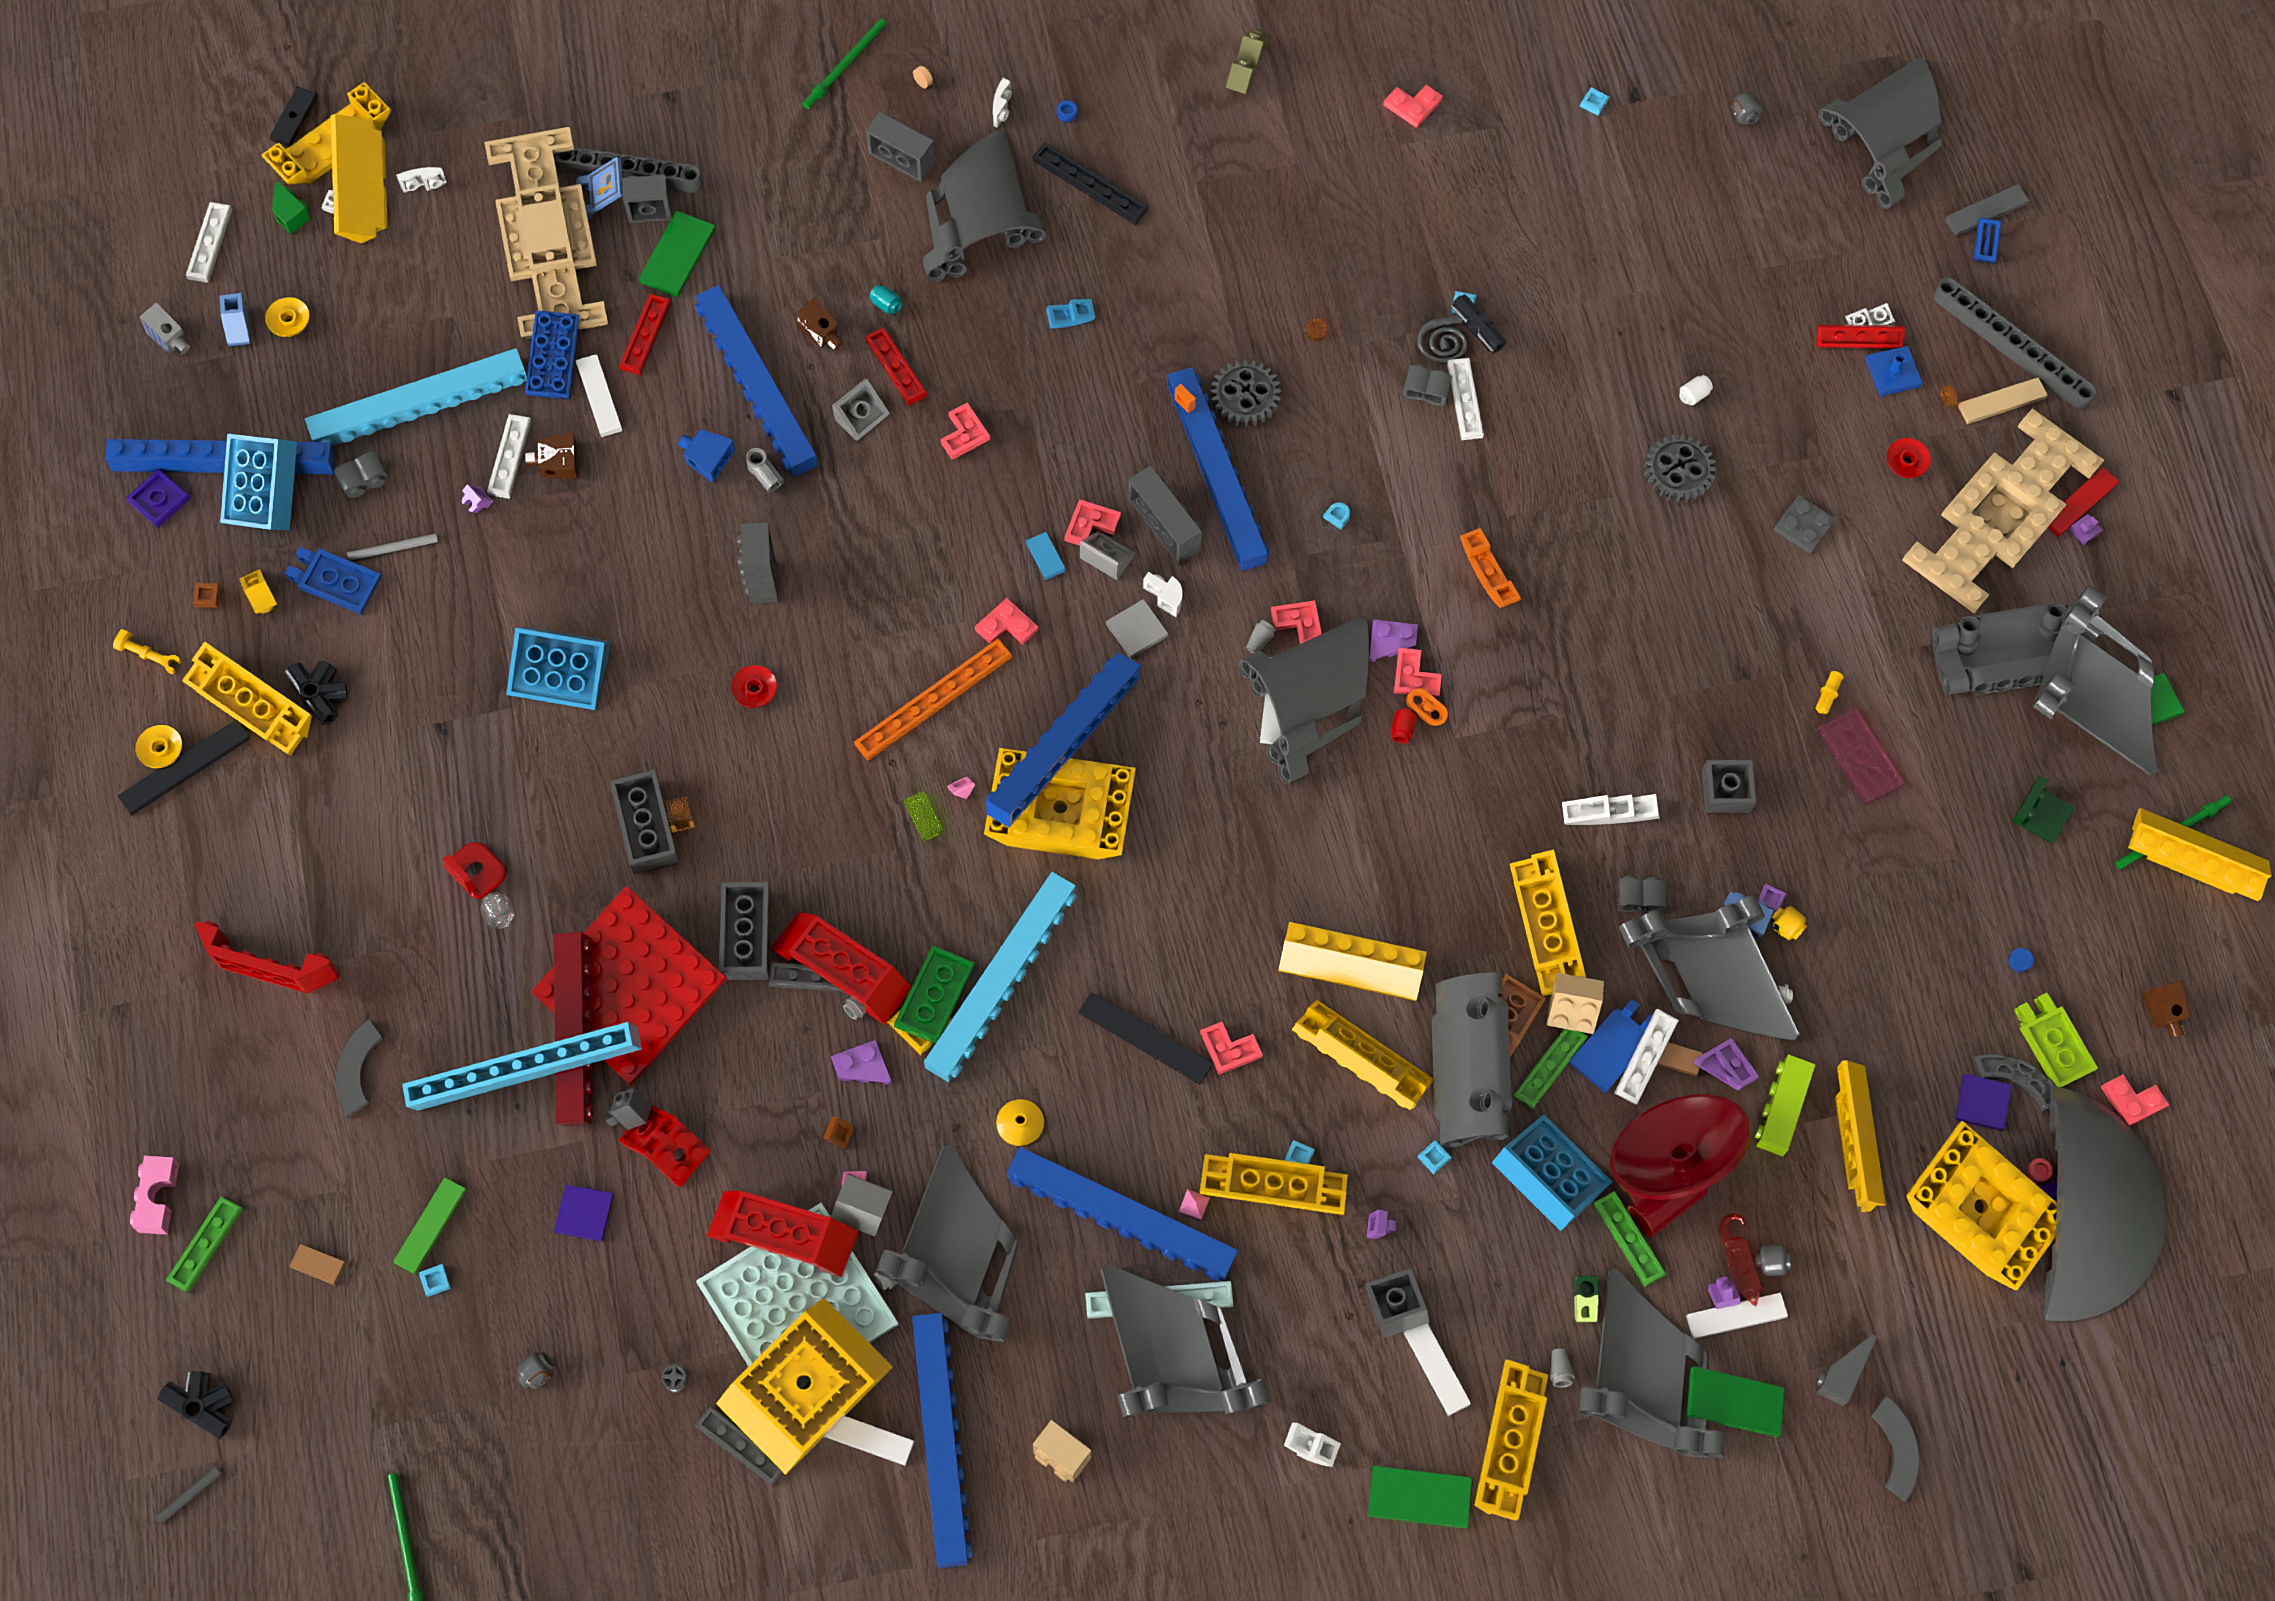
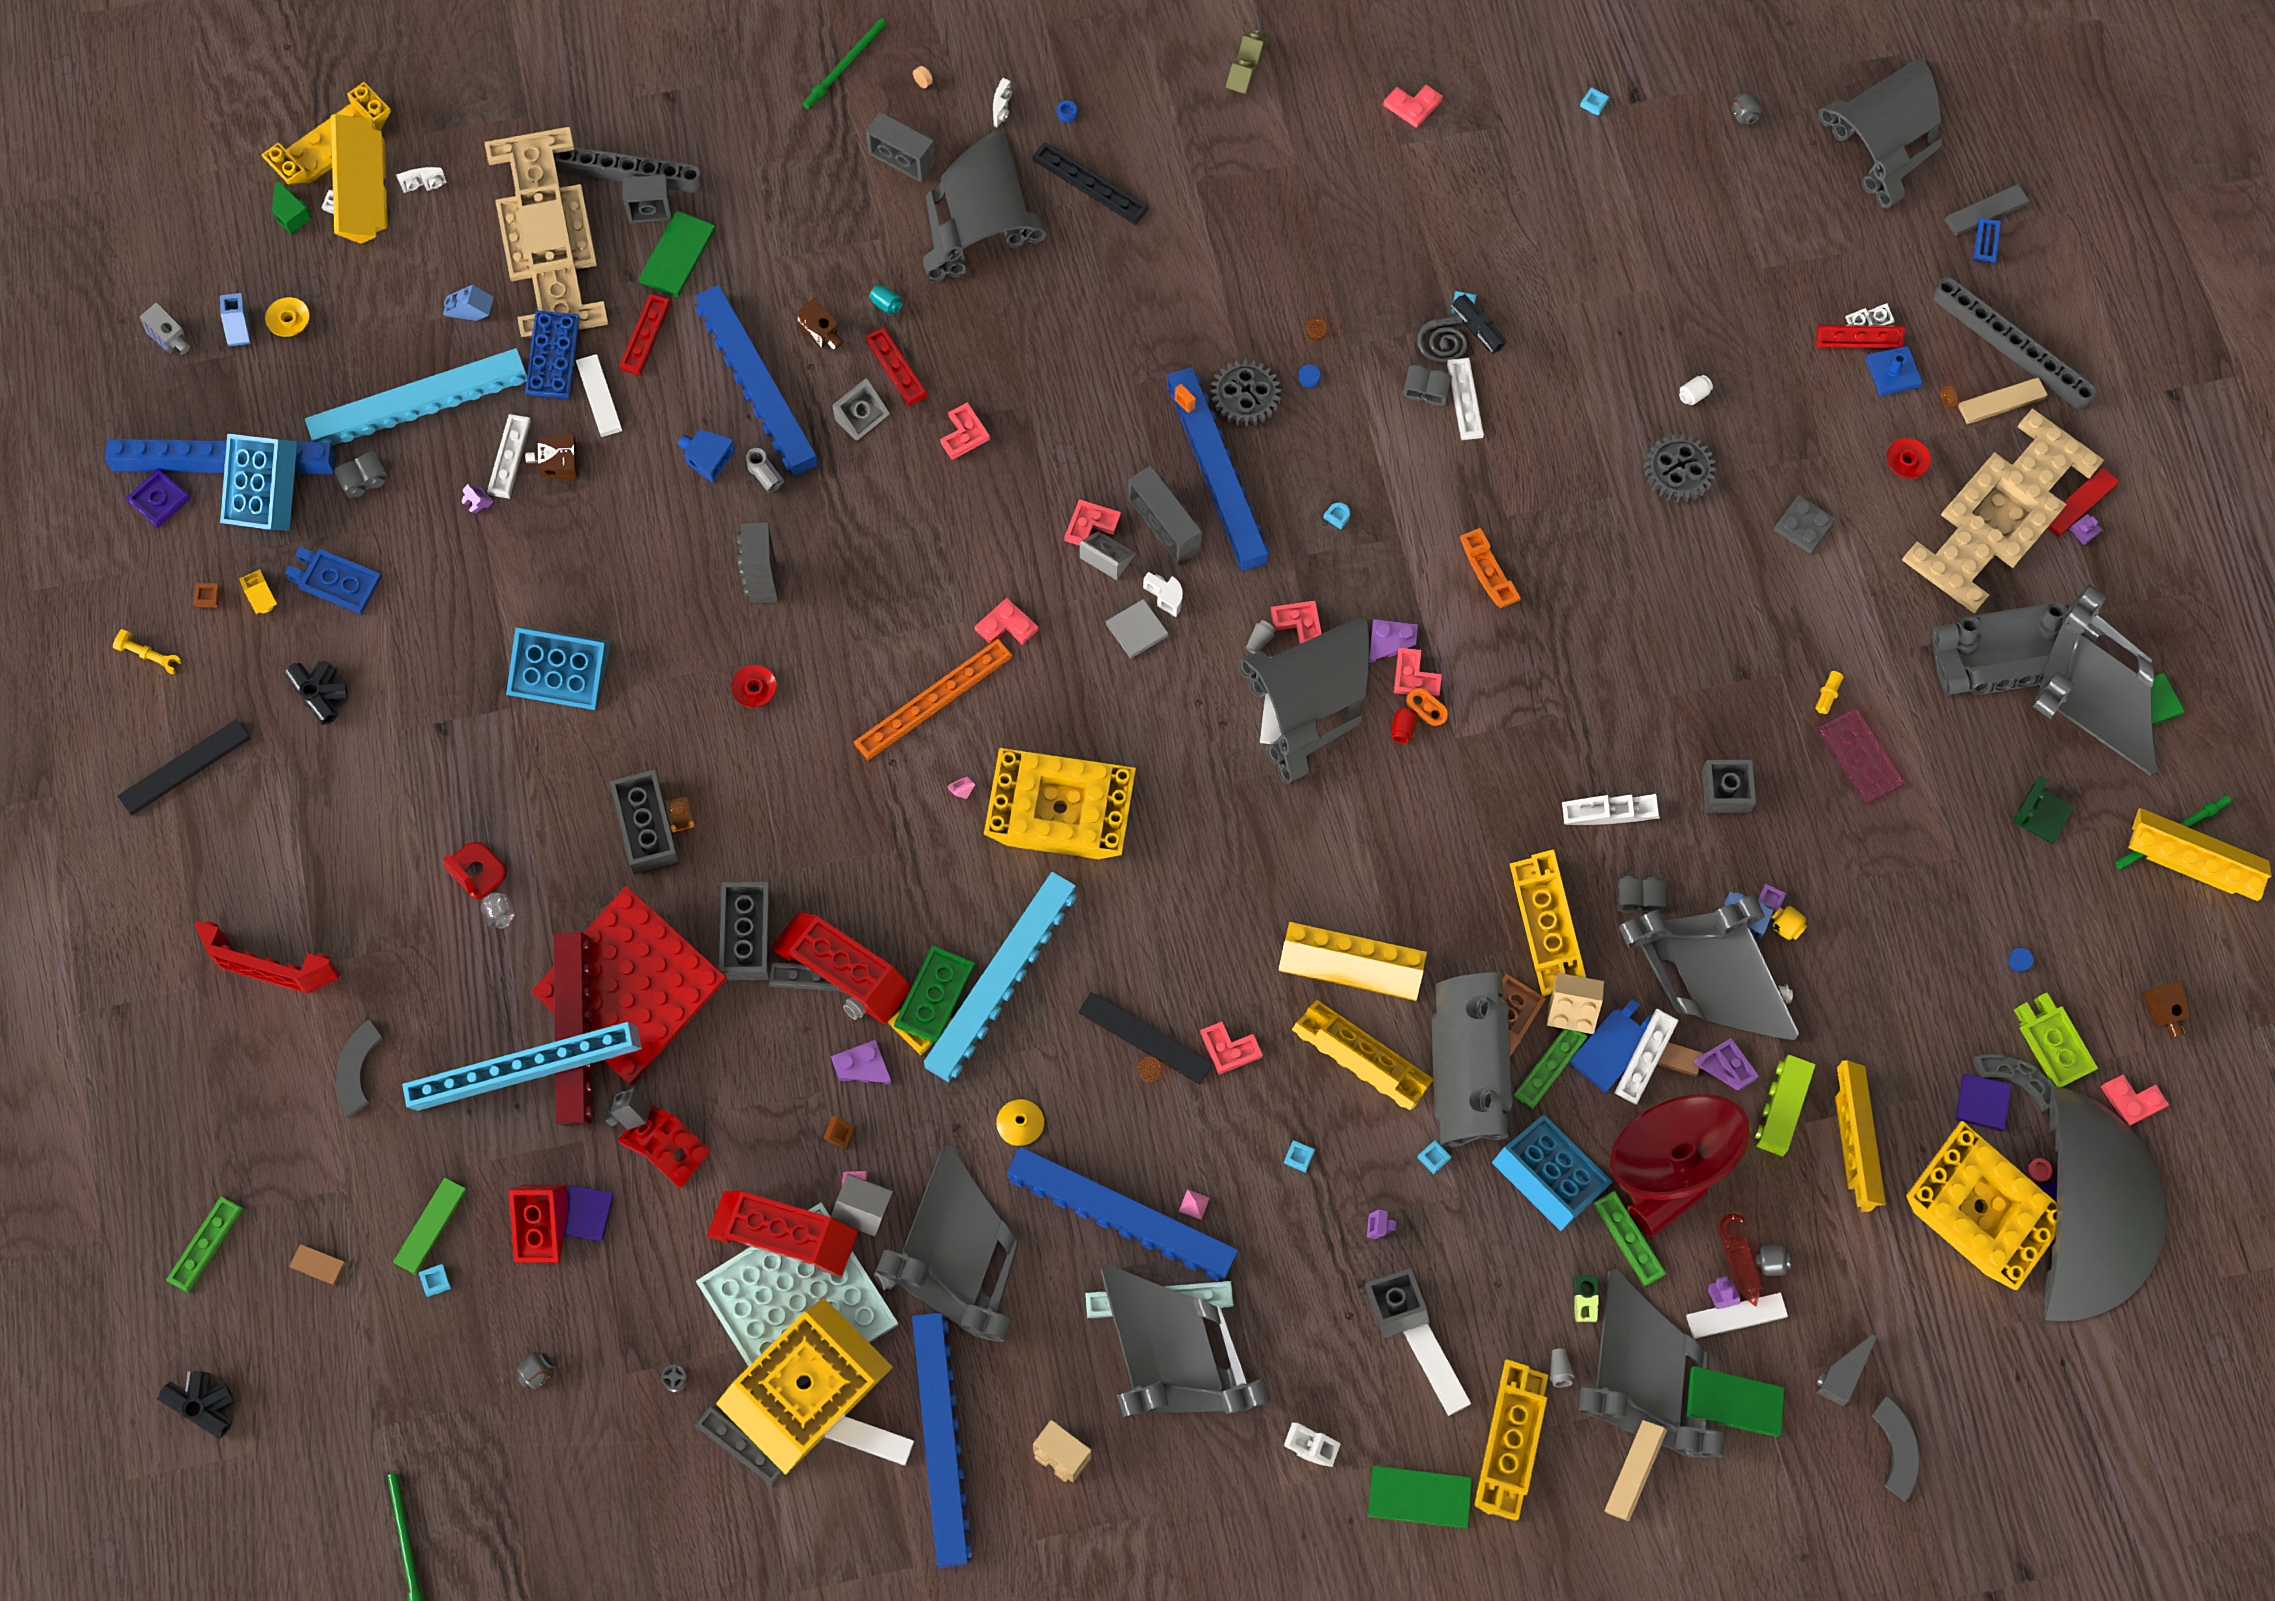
(153, 1174): bright pink arch -> none
(155, 738): yellow dish -> none
(188, 1495): dark grey piece -> none
(209, 242): white tile -> none
(248, 699): yellow slope -> none
(293, 116): black tile -> none
(391, 547): light grey bar -> none
(468, 304): none -> medium blue slope
(538, 1221): none -> red slope
(603, 186): medium blue flag -> none
(923, 816): clear neon green tile -> none
(1045, 556): dark azure tile -> none
(1062, 740): blue brick -> none
(1075, 313): dark azure slope -> none
(1149, 1069): none -> clear orange tile
(1274, 1182): yellow slope -> none
(1309, 376): none -> blue tile
(1635, 1470): none -> tan tile

